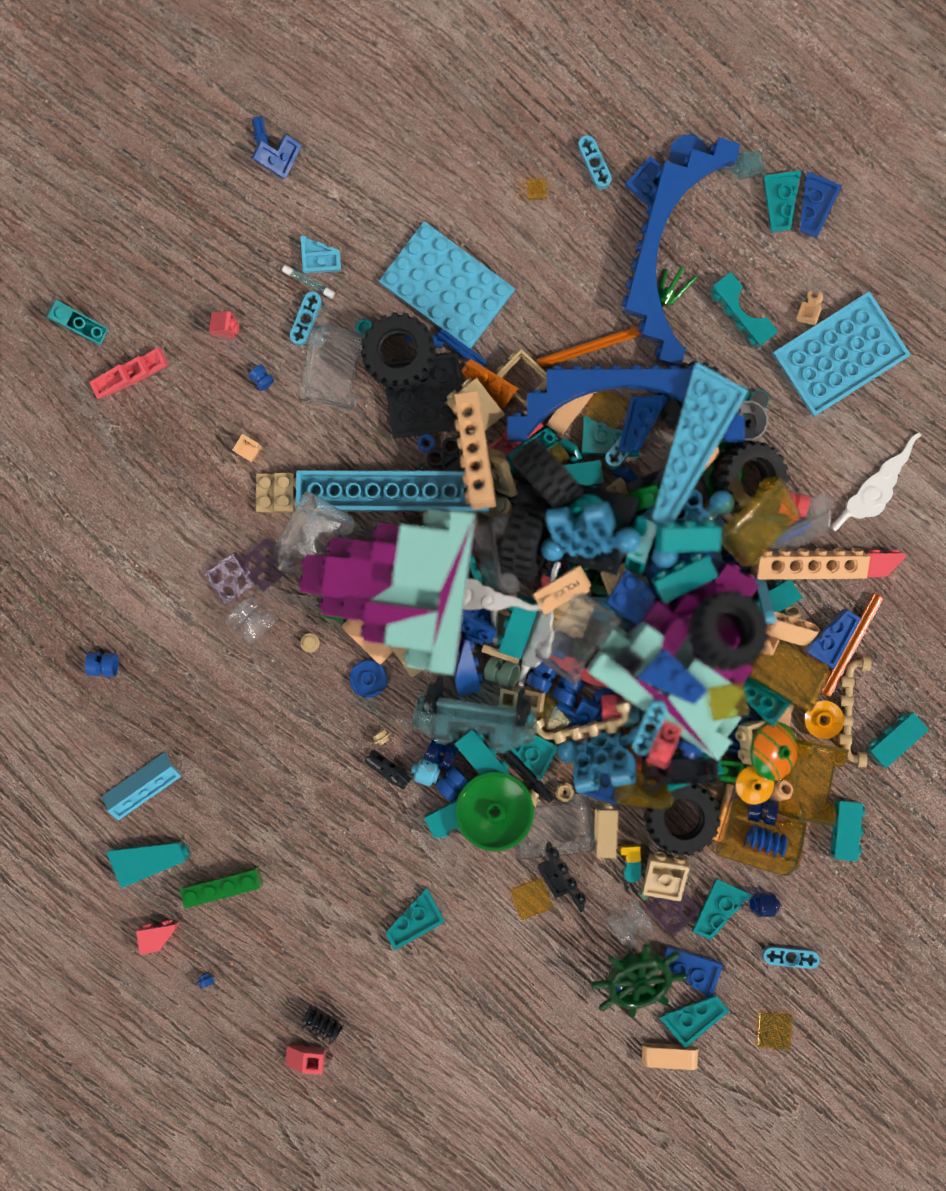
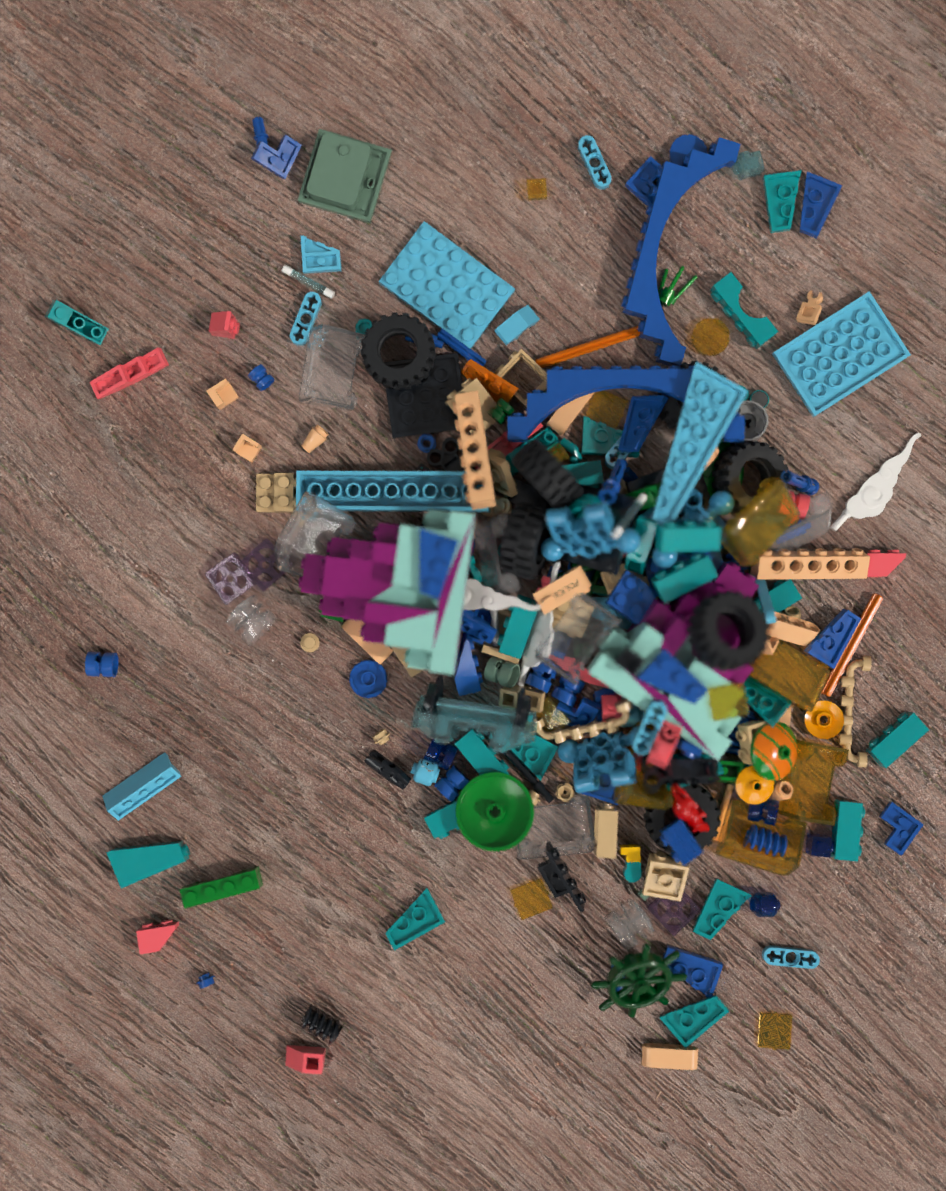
(222, 394): none -> light nougat panel
(315, 437): none -> light nougat cone
(341, 176): none -> sand green piece
(435, 561): none -> blue wing
(500, 411): none -> dark green wheel
(516, 324): none -> medium azure slope
(619, 469): none -> blue pin
(628, 516): none -> clear light blue bar
(681, 842): none -> blue brick
(688, 810): none -> red animal
(710, 337): none -> clear yellow tile
(802, 483): none -> blue pin
(819, 845): none -> clear blue brick
(904, 826): none -> blue plate

